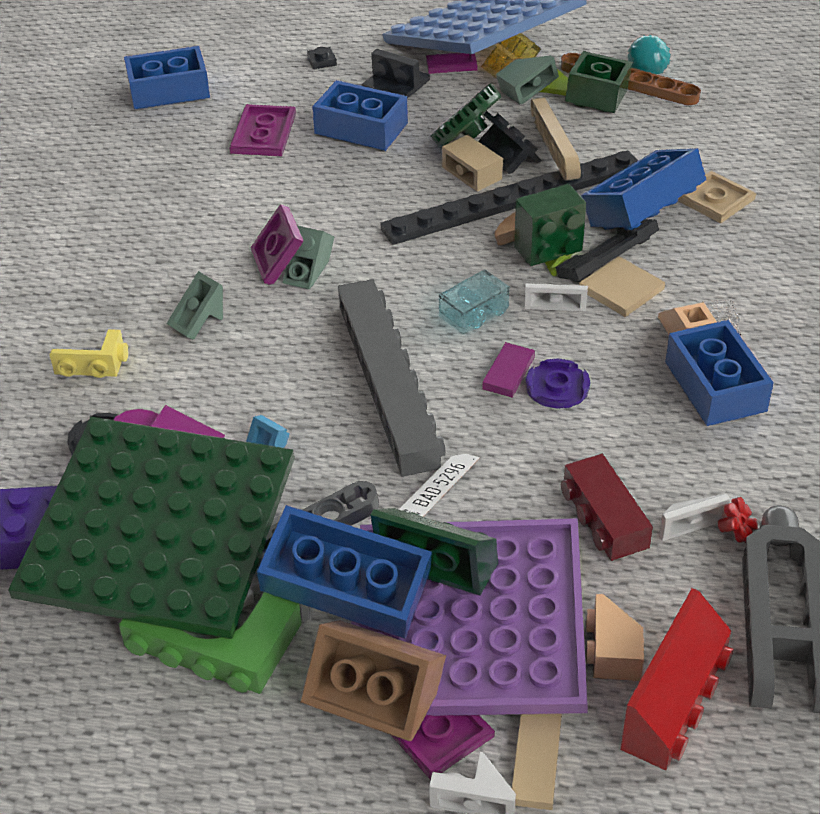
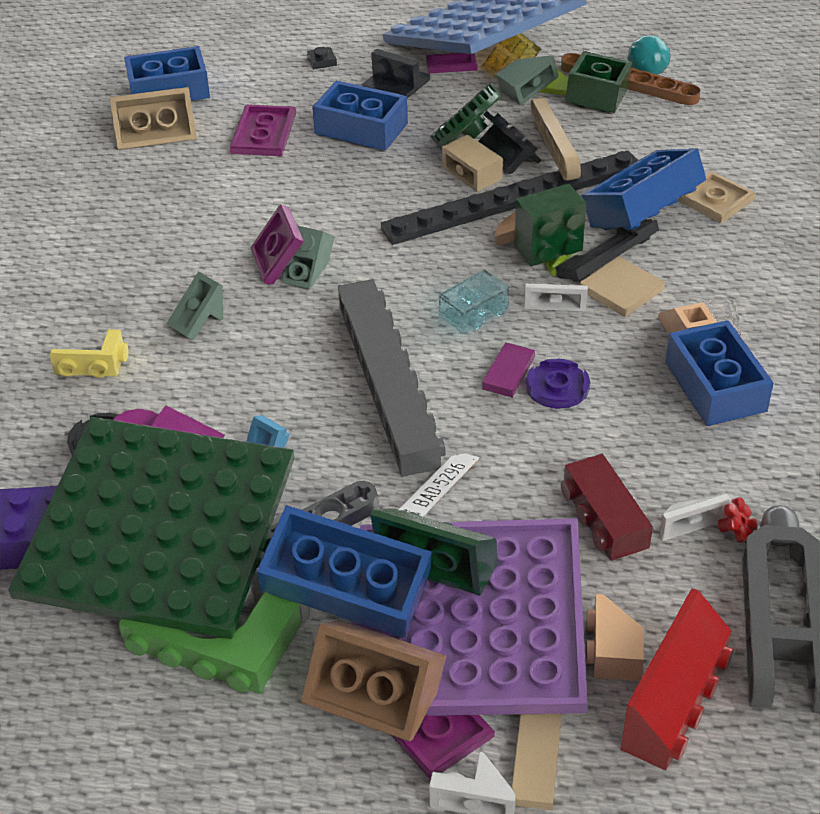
(153, 118): none -> tan slope

